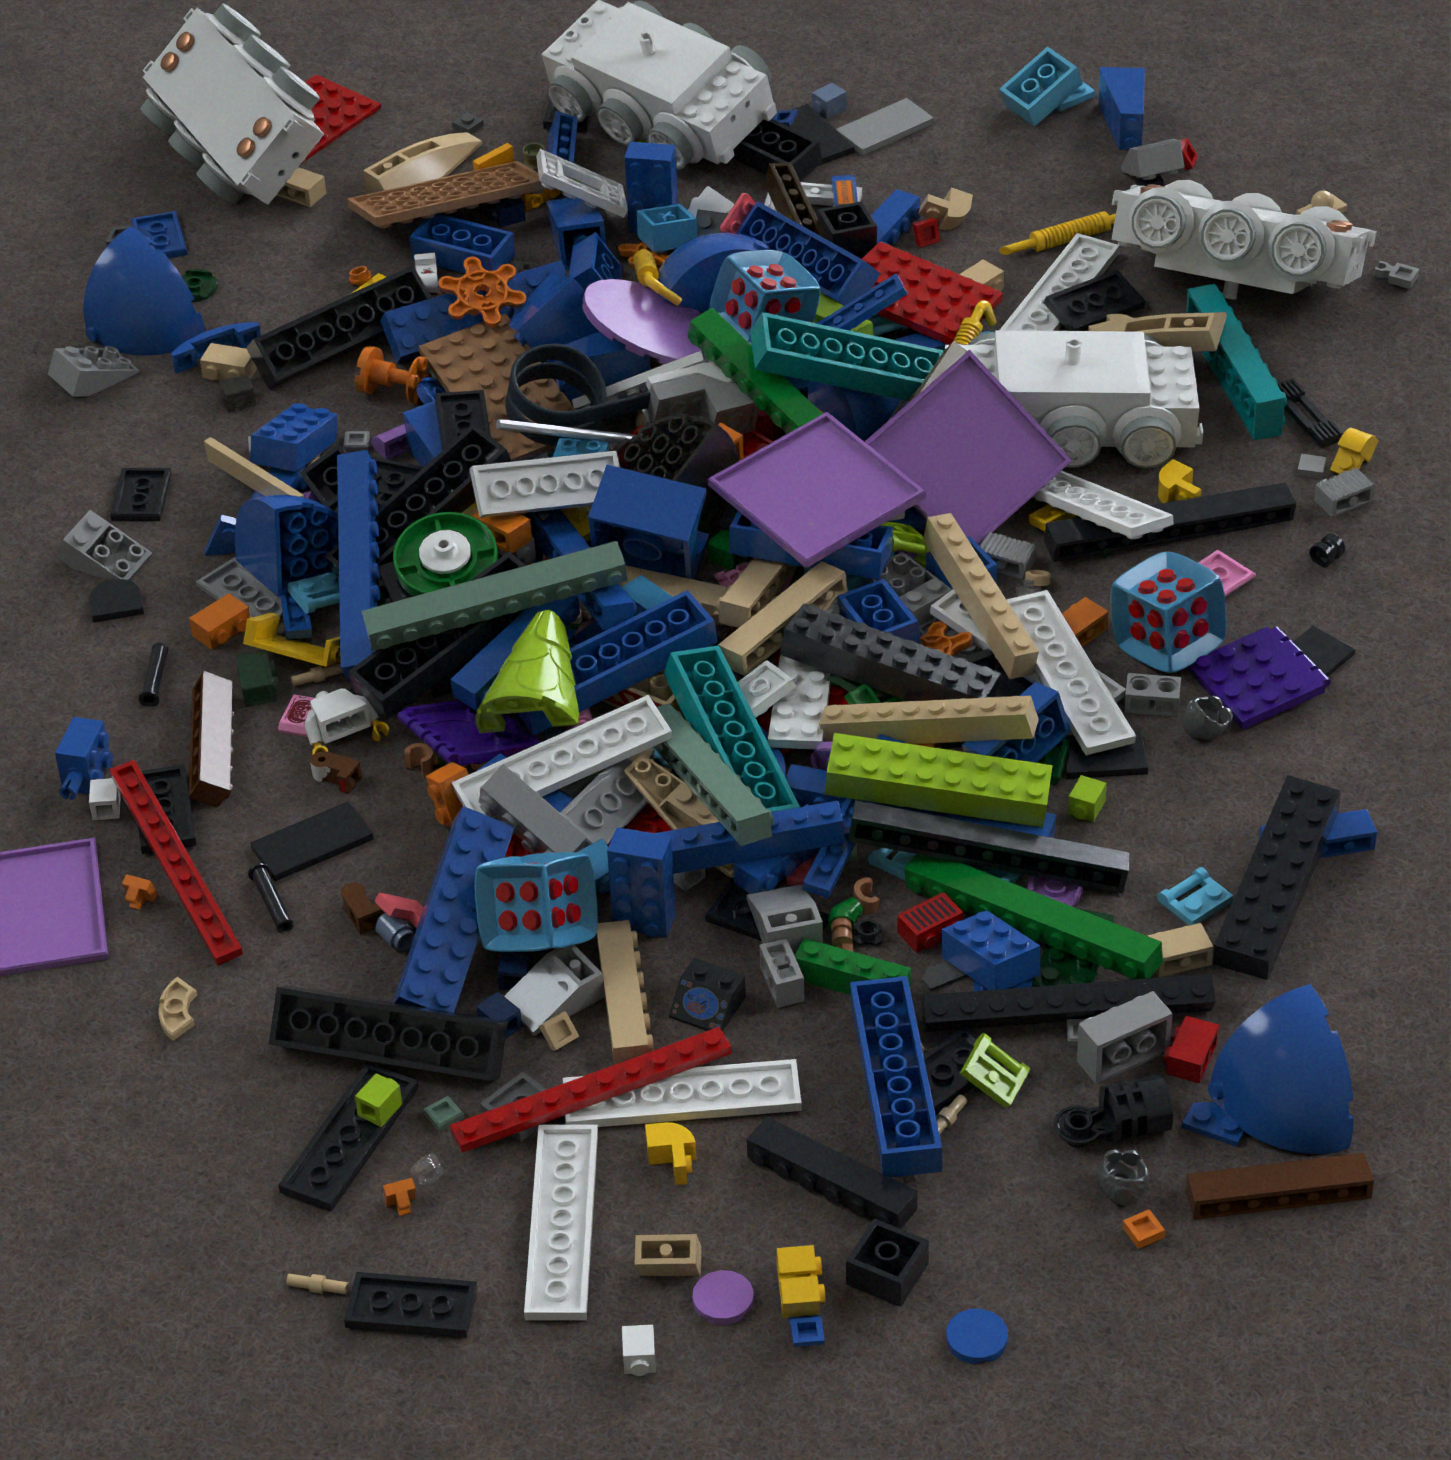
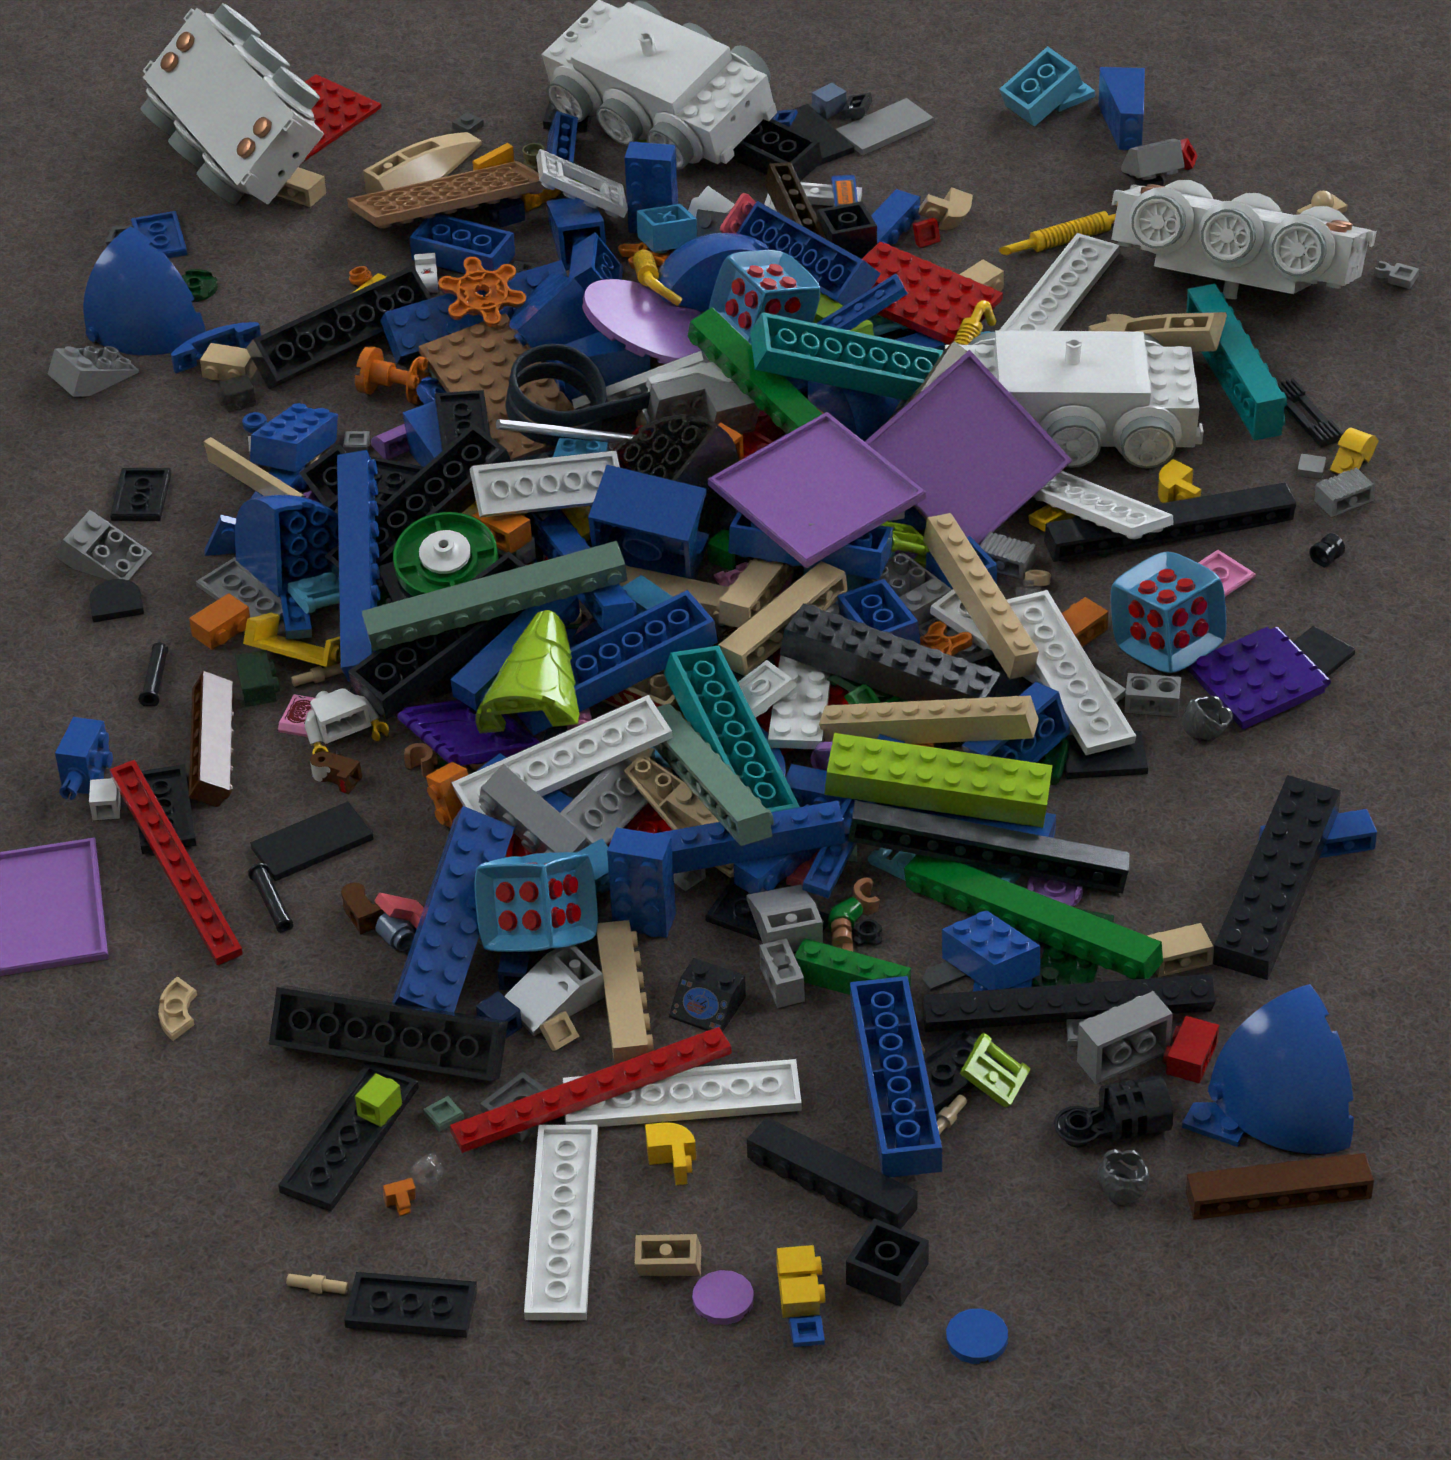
(138, 891): orange tile -> none
(253, 421): none -> blue tile
(638, 1349): white brick -> none
(857, 106): none -> black plate
(923, 923): red brick -> none
(1087, 798): lime brick -> none
(1093, 301): black plate -> none
(1143, 1229): orange plate -> none
(1200, 903): medium azure plate -> none

